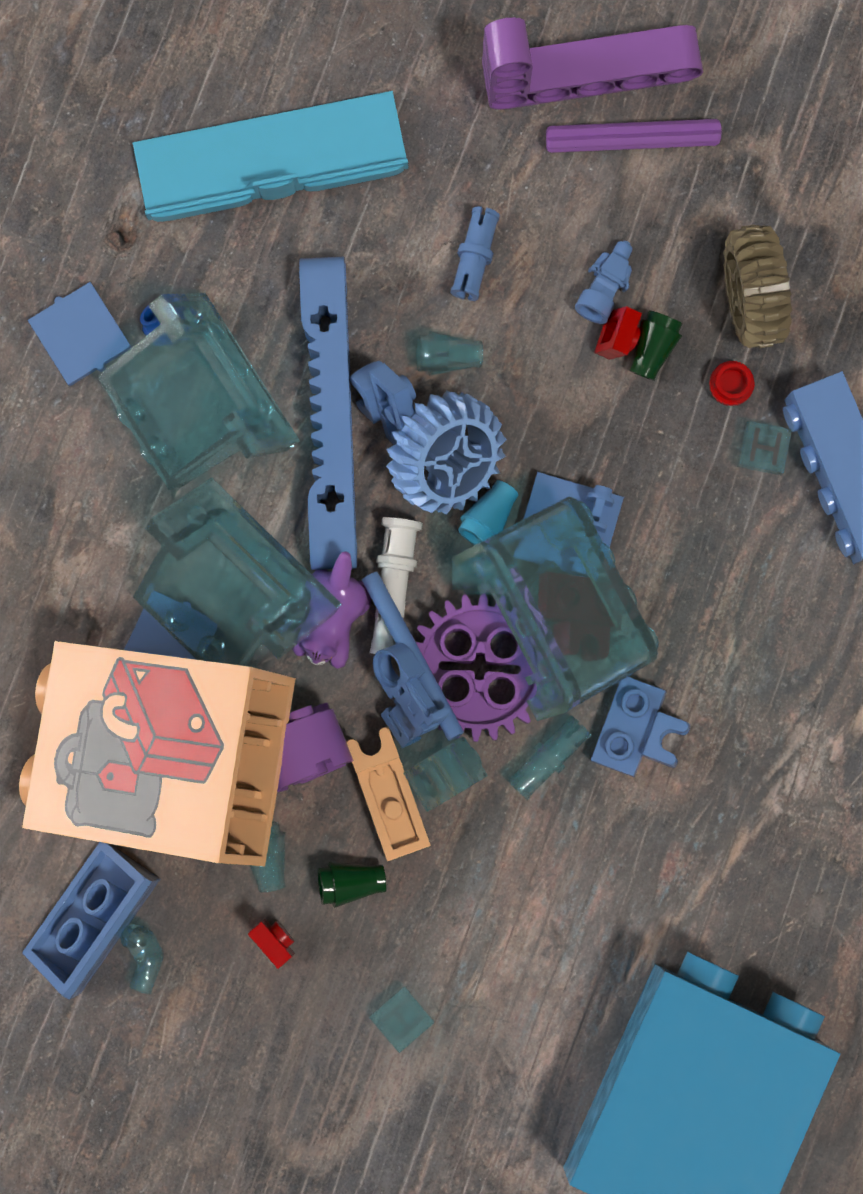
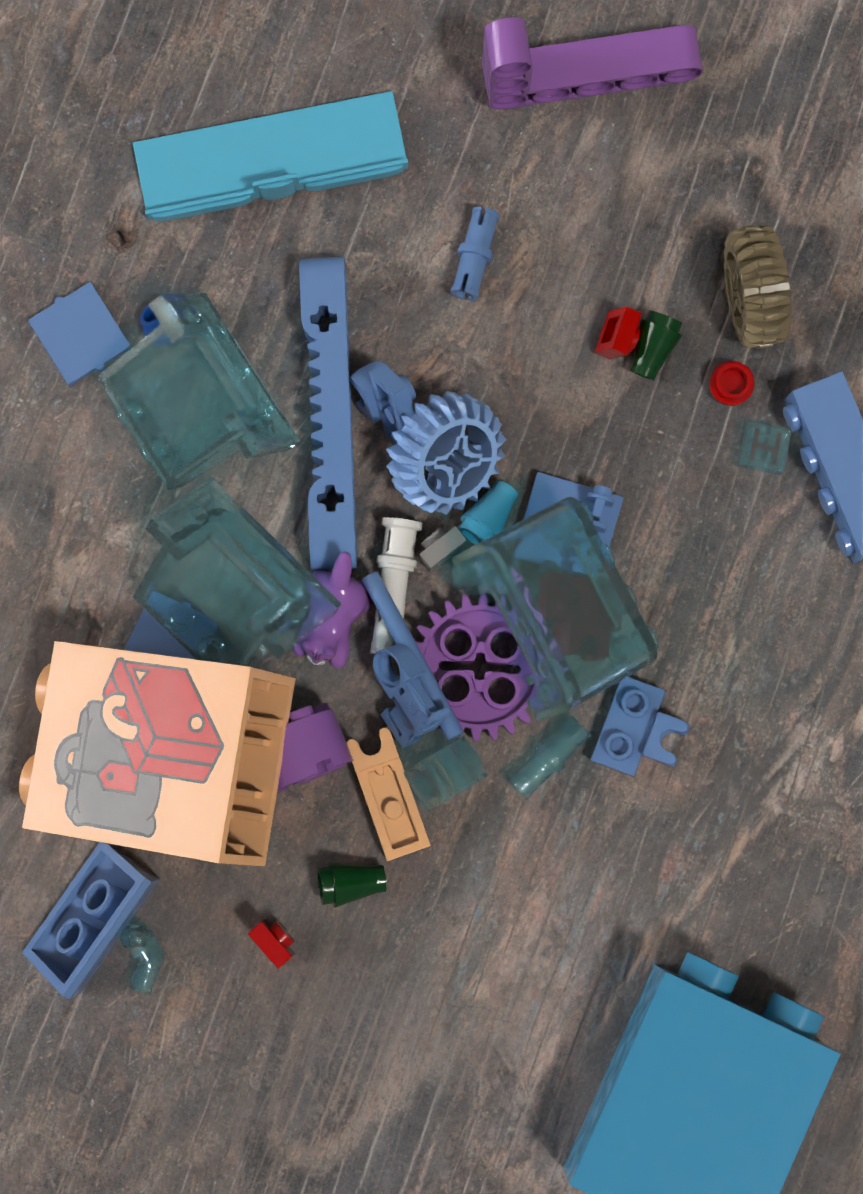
(271, 876): clear light blue cone -> none
(401, 1019): clear light blue tile -> none
(441, 547): none -> light grey plate
(446, 353): clear light blue cone -> none
(611, 274): medium blue piece -> none
(633, 135): medium lavender axle -> none

